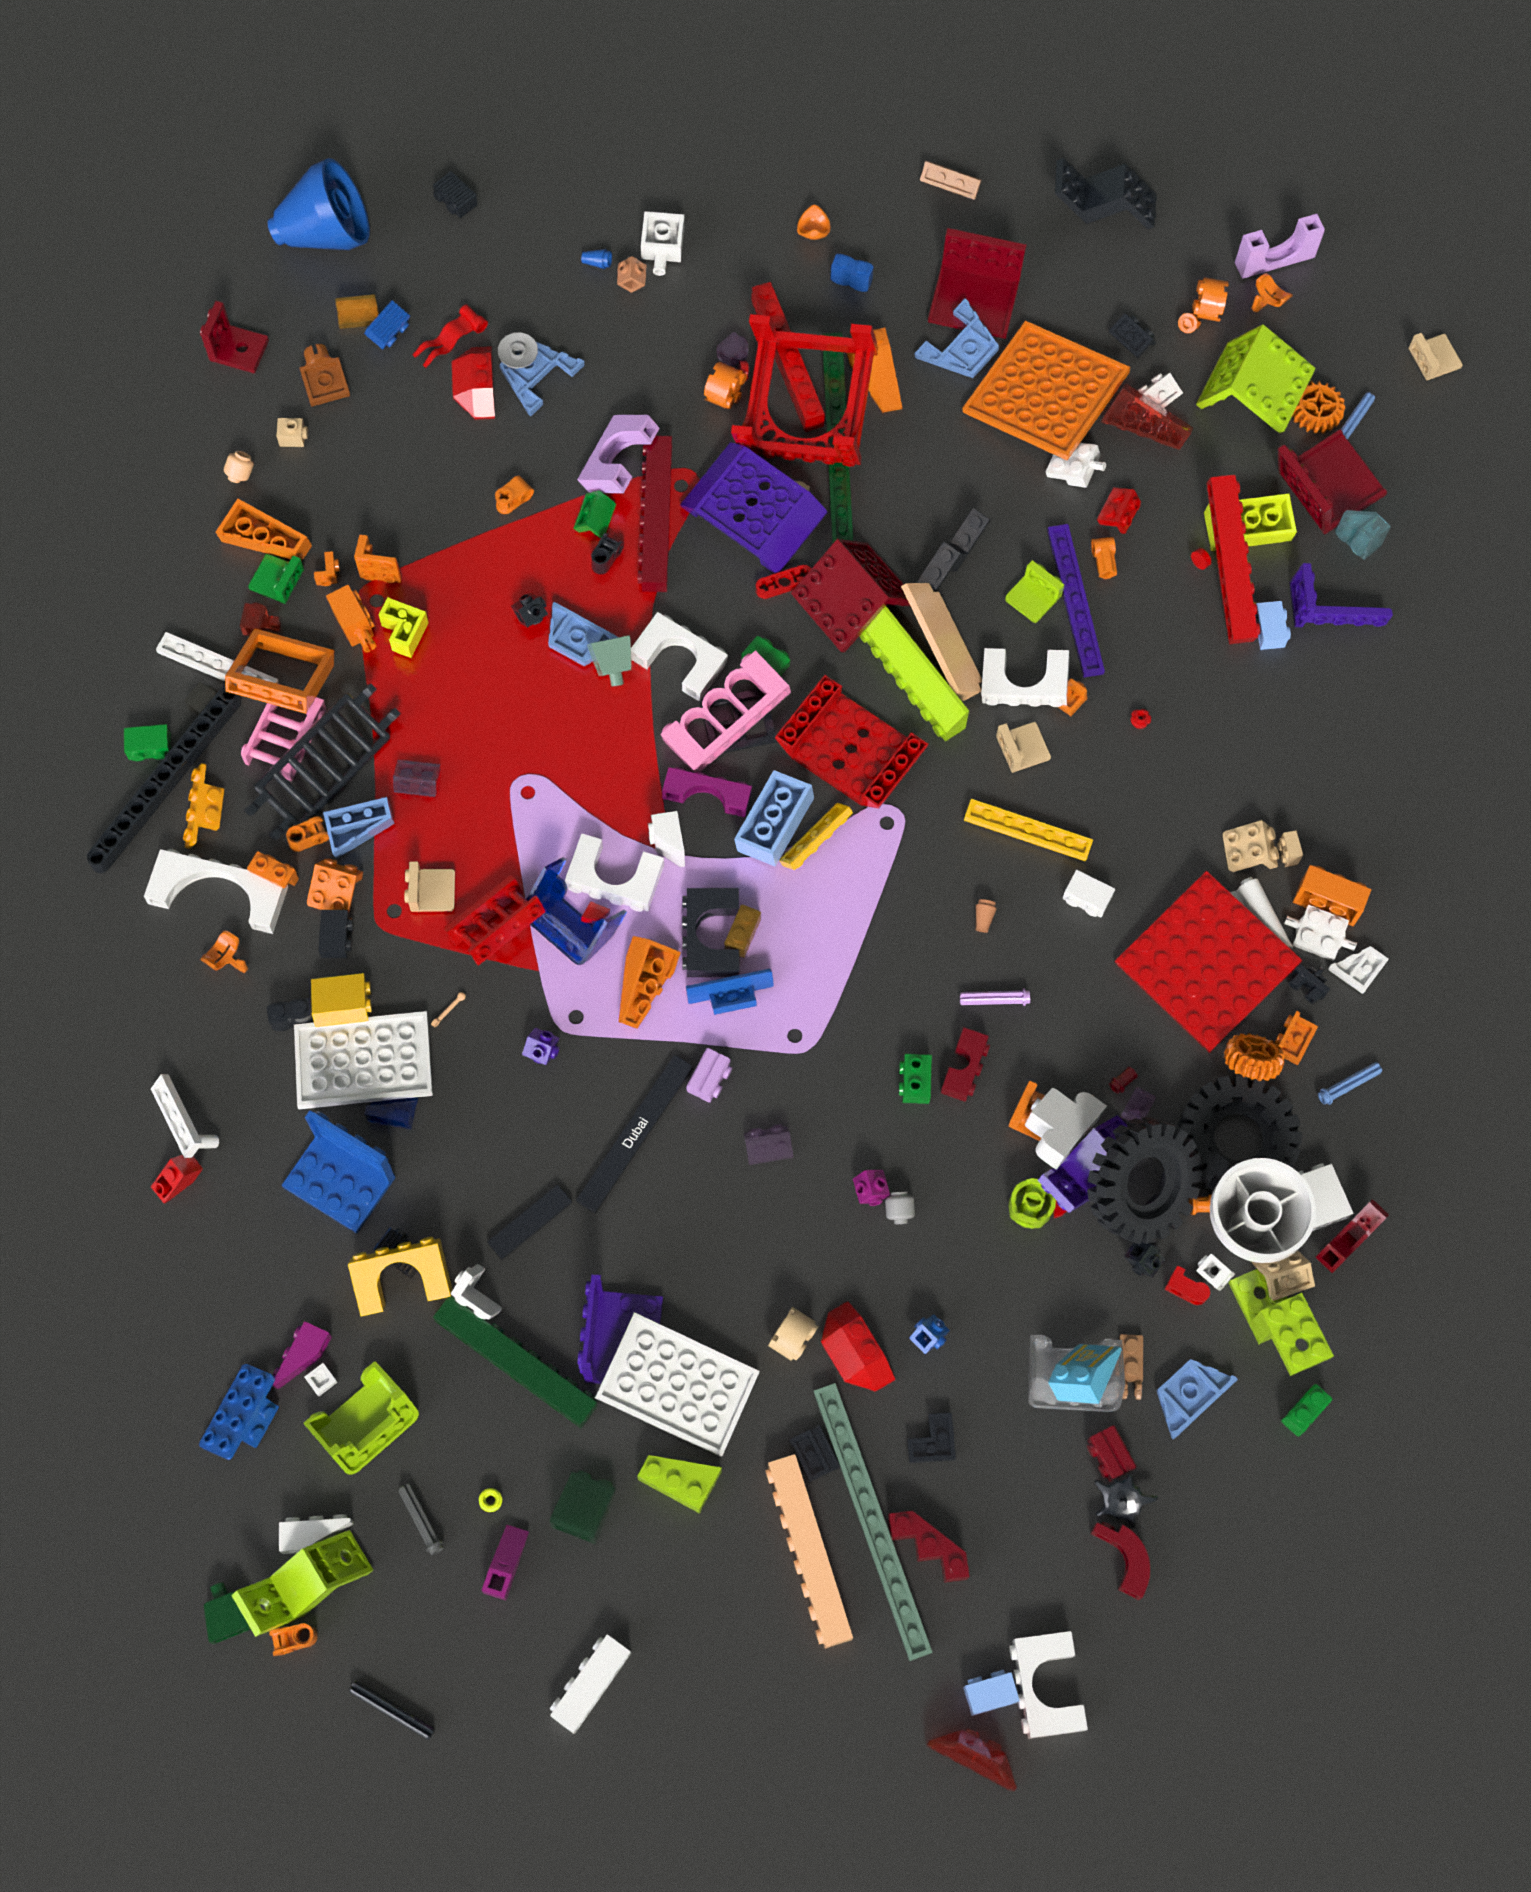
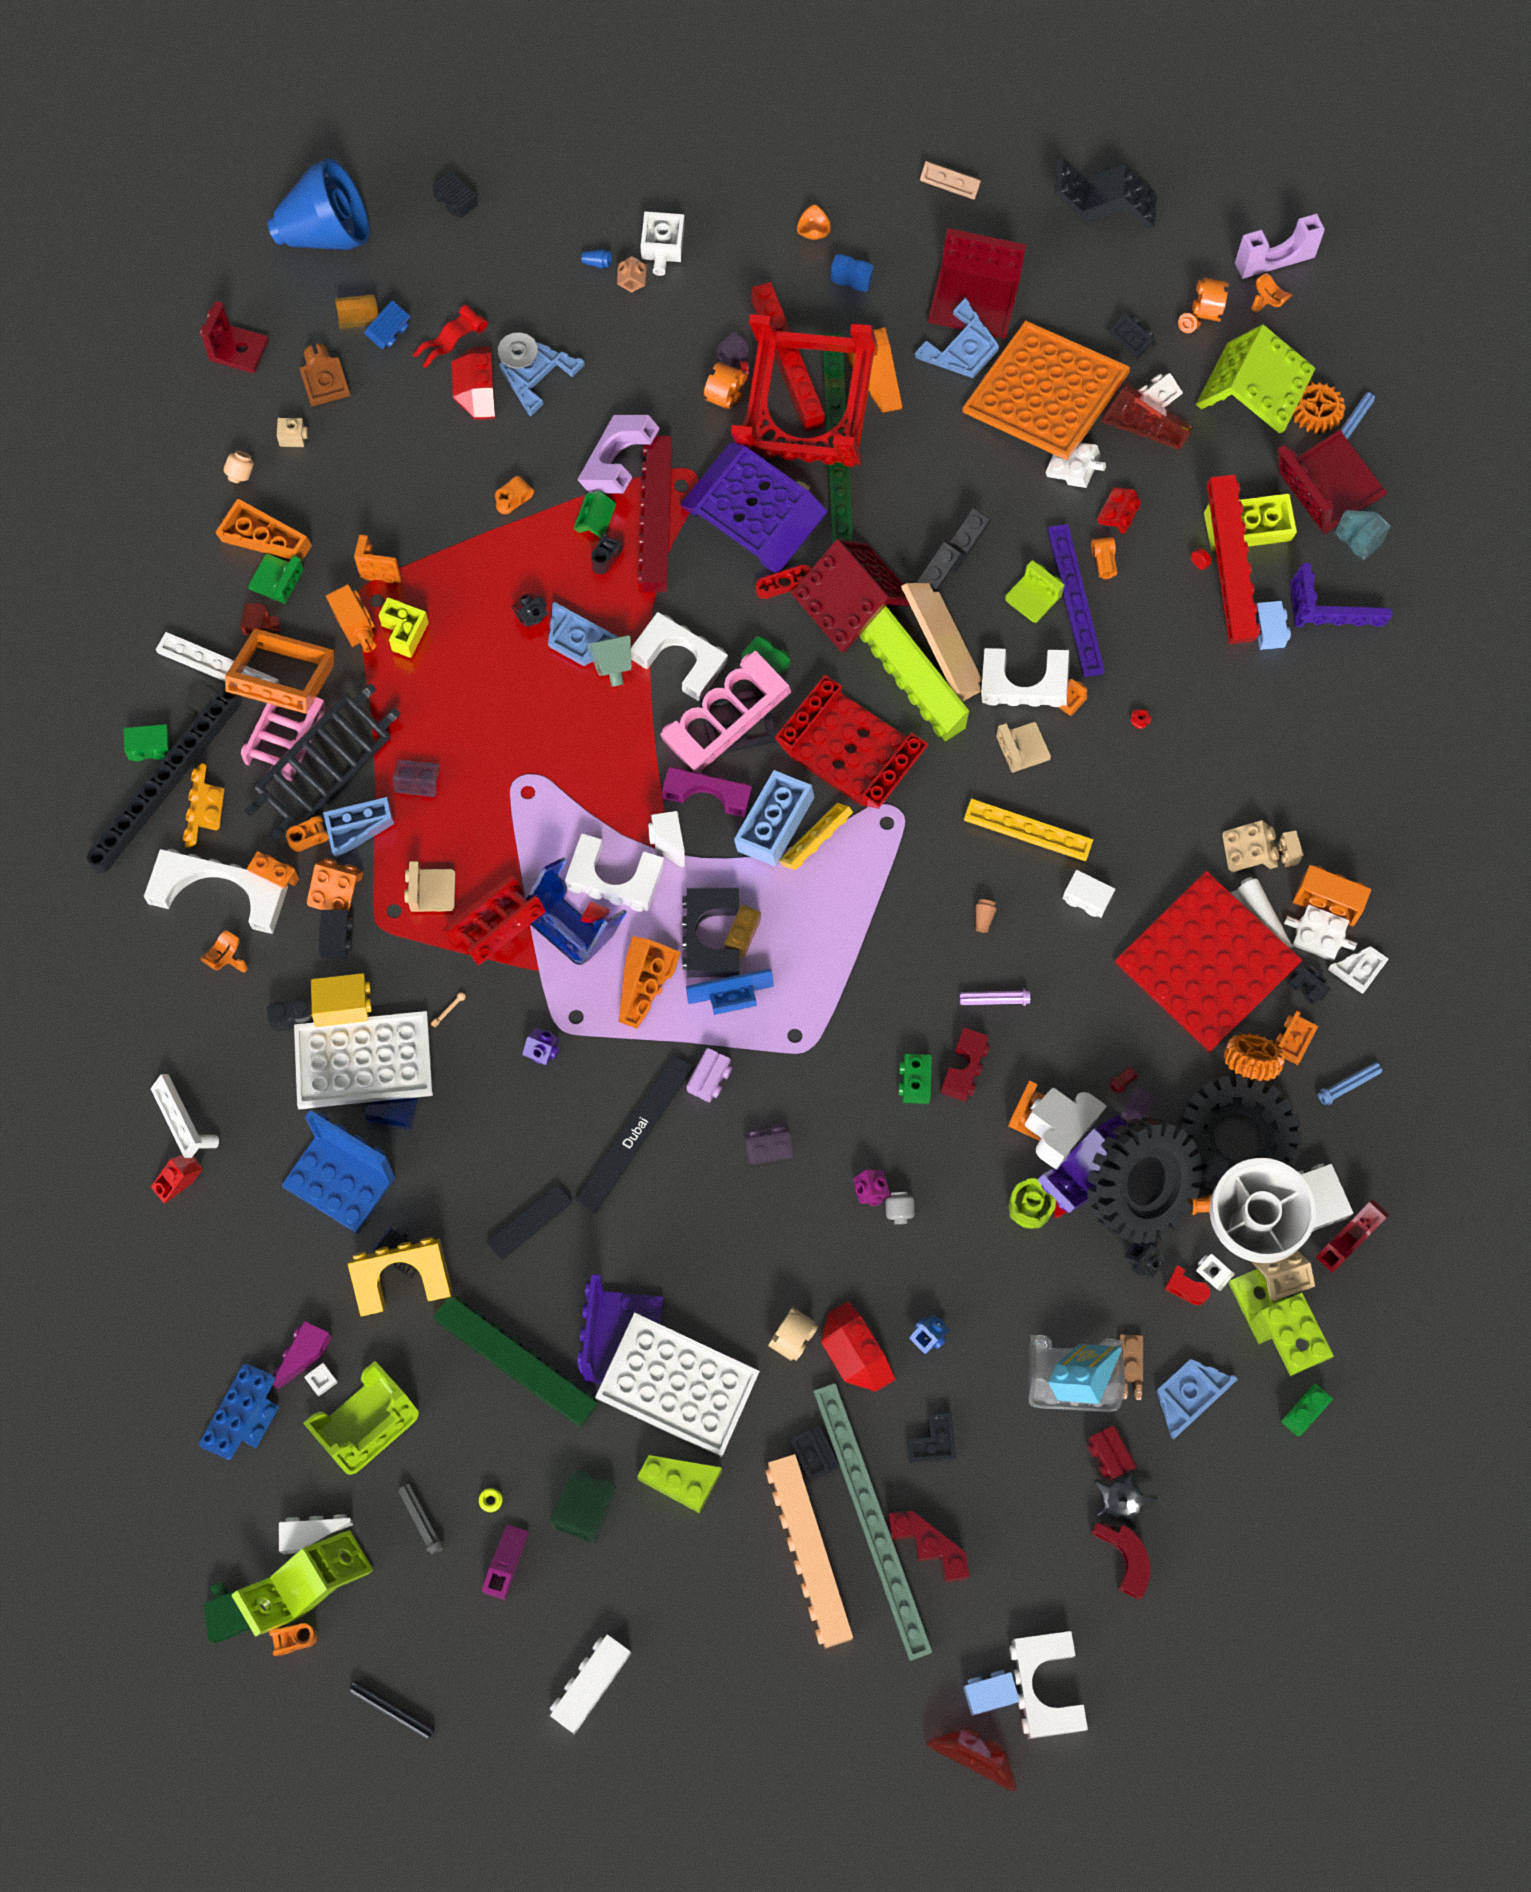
(328, 577): orange bracket -> none
(468, 1296): white bracket -> none
(1434, 355): tan bracket -> none

